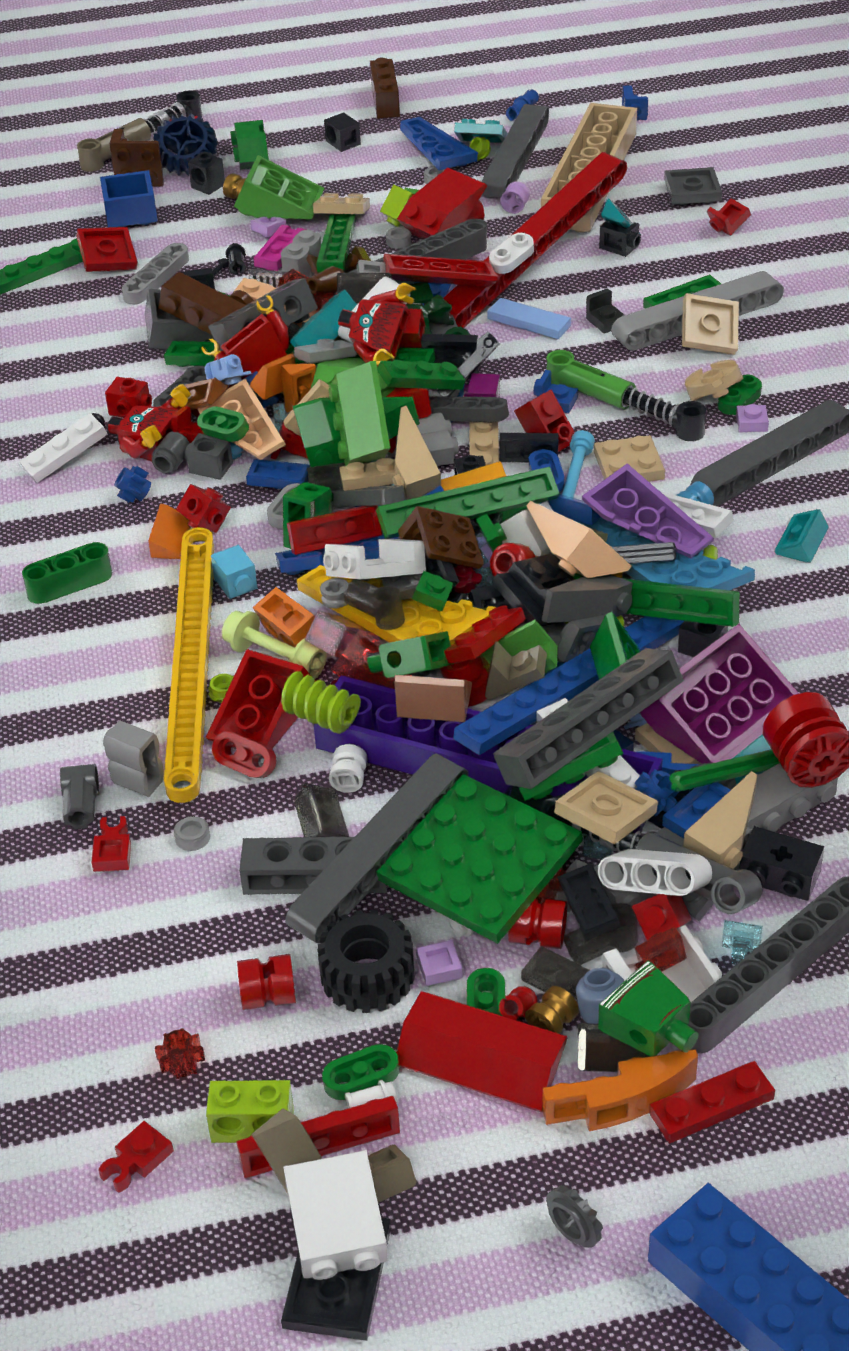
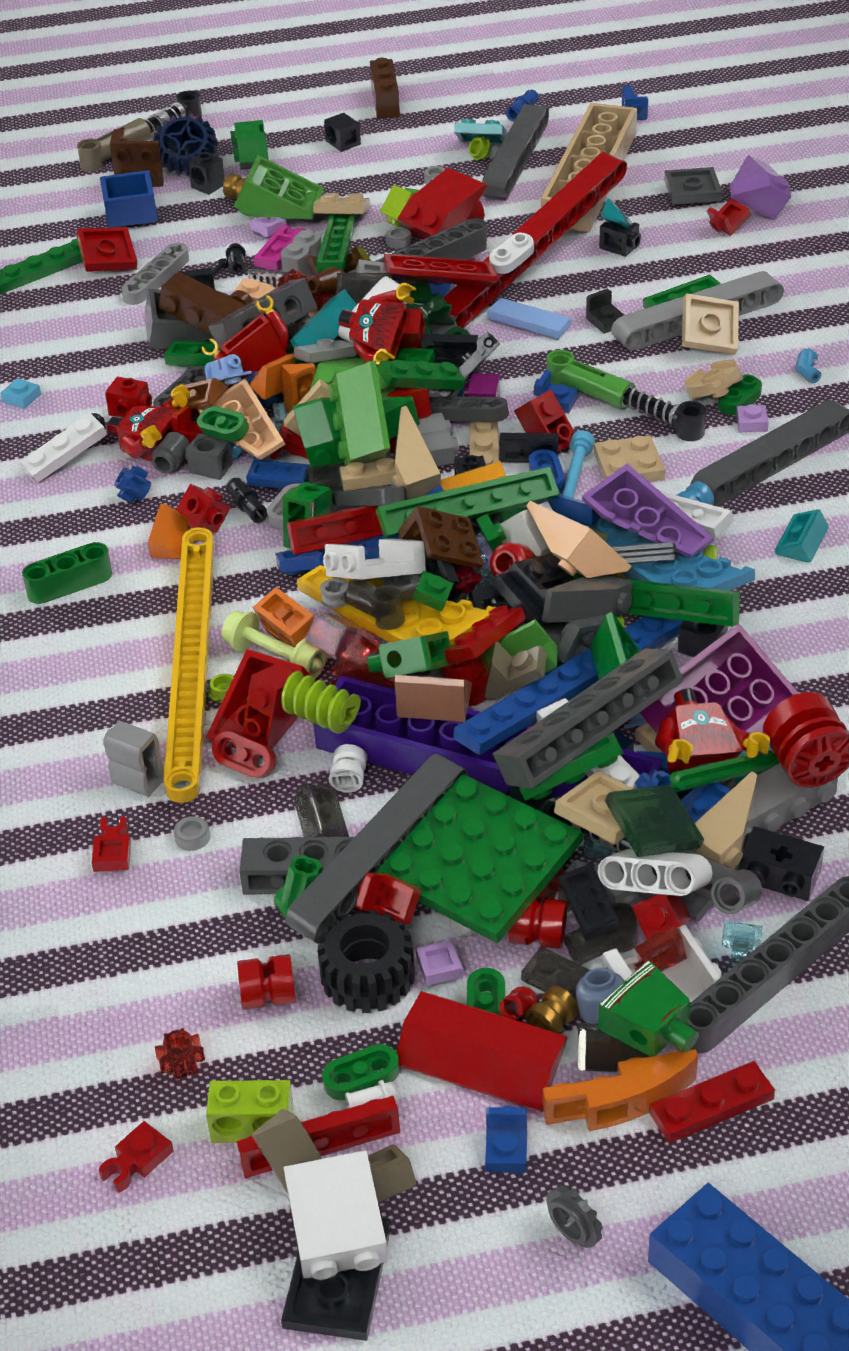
(20, 393): none -> medium azure plate
(78, 789): dark grey piece -> none
(234, 571): medium azure brick -> none
(253, 508): none -> black pin
(264, 710): none -> red slope
(299, 876): none -> green piece
(388, 895): none -> red bracket
(437, 145): blue wing -> none
(506, 1139): none -> blue bracket
(510, 202): lavender wheel -> none
(654, 820): none -> clear green tile
(703, 734): none -> torso
(760, 188): none -> medium lavender wedge
(805, 365): none -> dark azure arm

